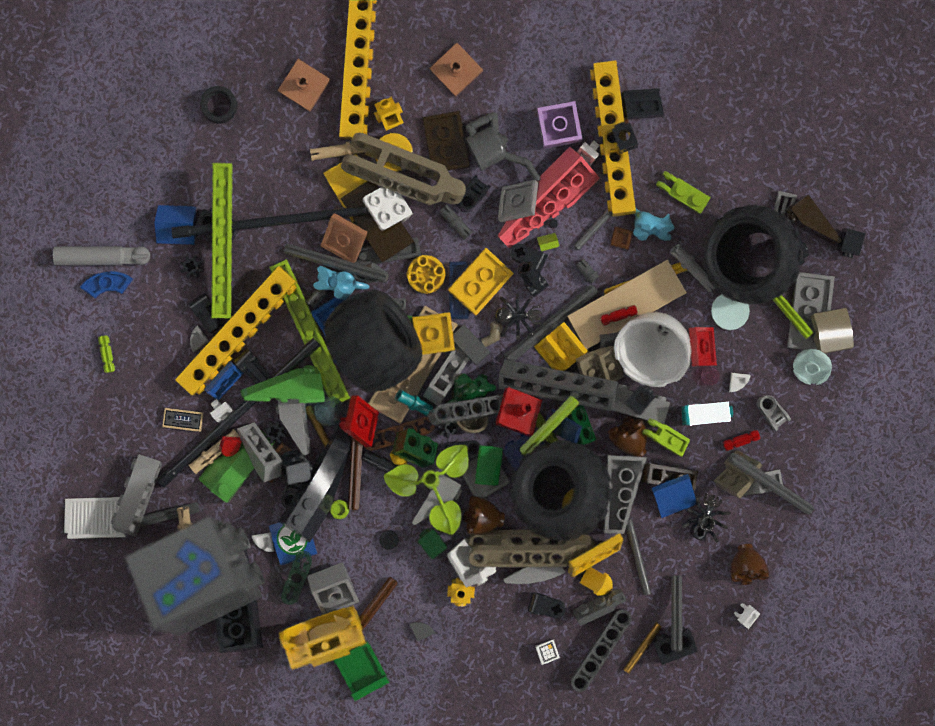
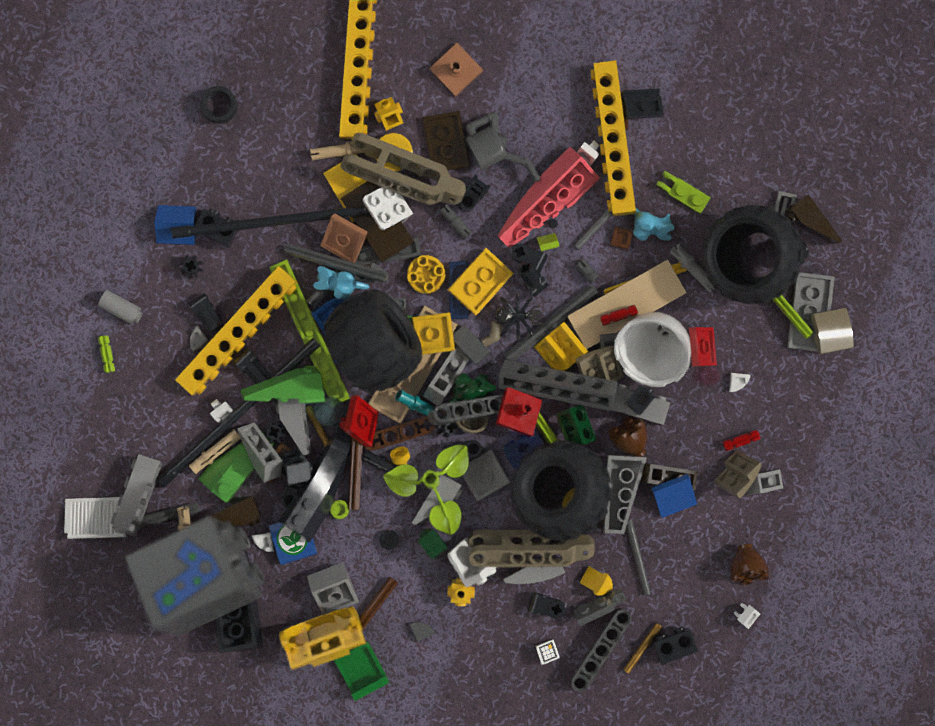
(99, 255): light grey piece -> none
(106, 282): blue tile -> none
(120, 307): none -> light grey brick
(183, 419): tile -> none
(221, 240): lime tile -> none
(223, 380): blue tile -> none
(230, 445): red tile -> none
(240, 514): none -> dark brown slope
(296, 563): clear green beam -> none
(304, 85): nougat tile -> none
(415, 448): dark green brick -> none
(482, 516): reddish brown piece -> none
(488, 465): green slope -> none
(518, 201): light grey tile -> none
(543, 432): lime axle -> none
(559, 125): lavender brick -> none
(566, 429): dark blue tile -> none
(595, 555): yellow tile -> none
(624, 146): black brick -> none
(667, 437): lime hinge -> none
(676, 613): dark grey axle -> none
(704, 521): animal -> none
(706, 413): slope -> none
(729, 313): light aqua tile -> none
(771, 483): dark grey axle -> none
(773, 413): light grey piece -> none
(812, 366): light aqua tile -> none
(851, 242): black brick -> none

